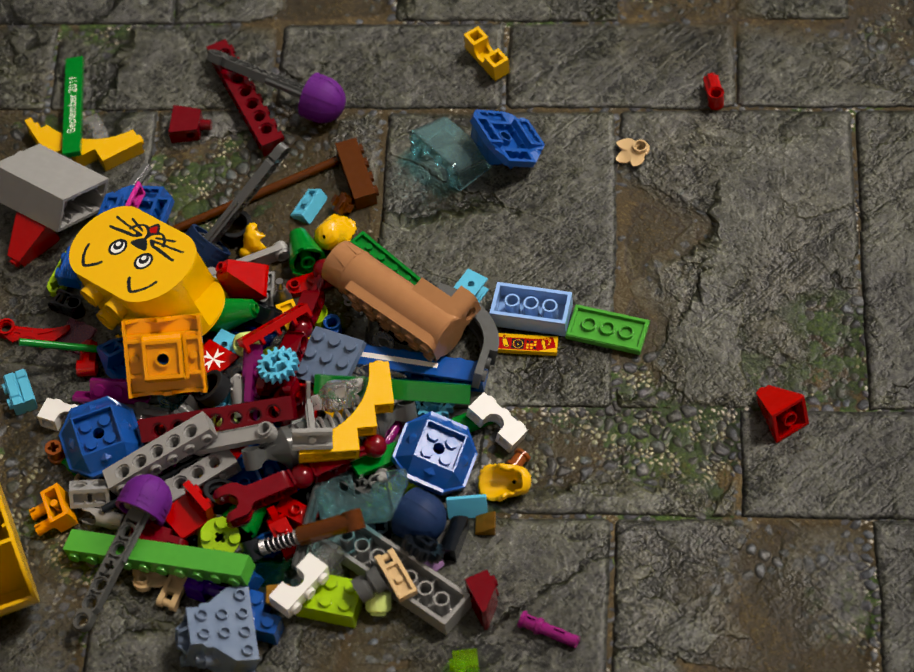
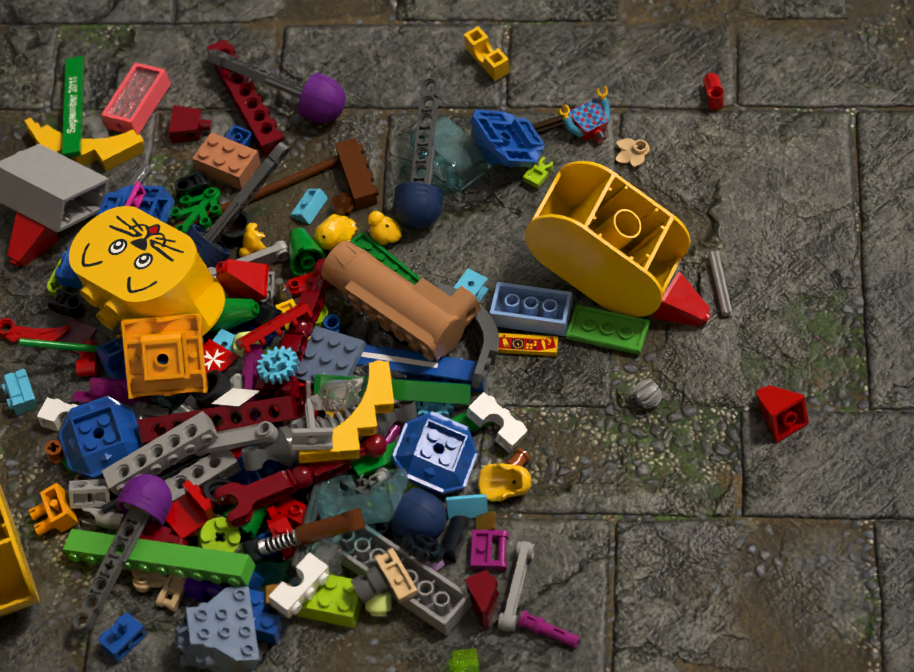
(122, 637): none -> blue brick
(136, 98): none -> coral brick
(191, 185): none -> black piece
(209, 196): none -> green plant
(226, 161): none -> nougat brick
(235, 397): none -> white sticker
(240, 135): none -> blue piece
(379, 230): none -> yellow piece
(419, 202): none -> piece
(482, 549): none -> magenta plate
(508, 620): none -> light grey piece
(538, 174): none -> lime plate
(548, 124): none -> dark brown axle
(589, 118): none -> torso
(607, 238): none -> yellow brick
(647, 394): none -> light grey piece
(682, 304): none -> red slope
(720, 283): none -> light grey axle

